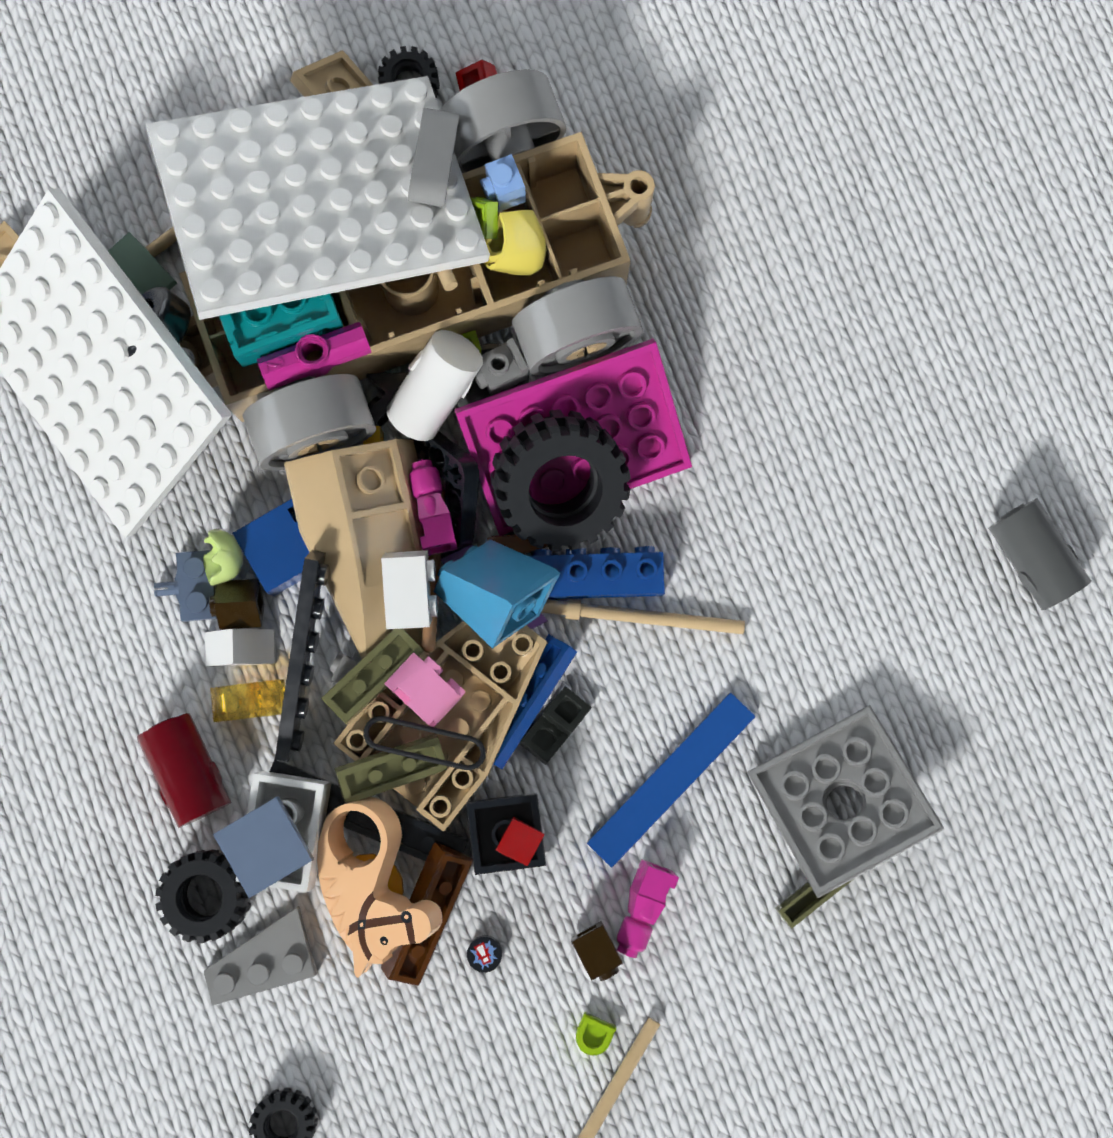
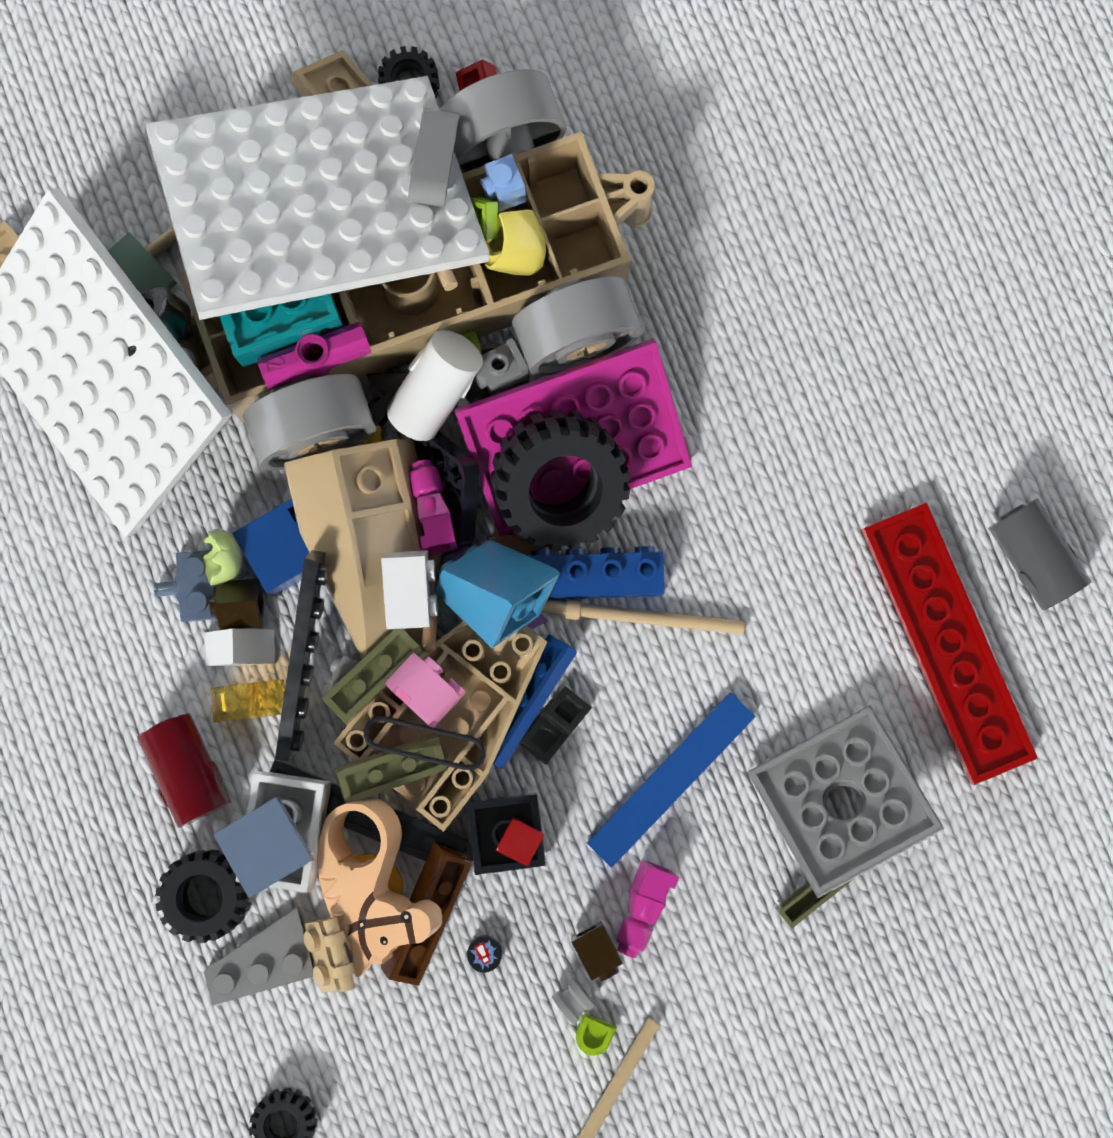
(331, 965): none -> tan plate
(573, 1001): none -> light grey wheel
(949, 644): none -> red plate

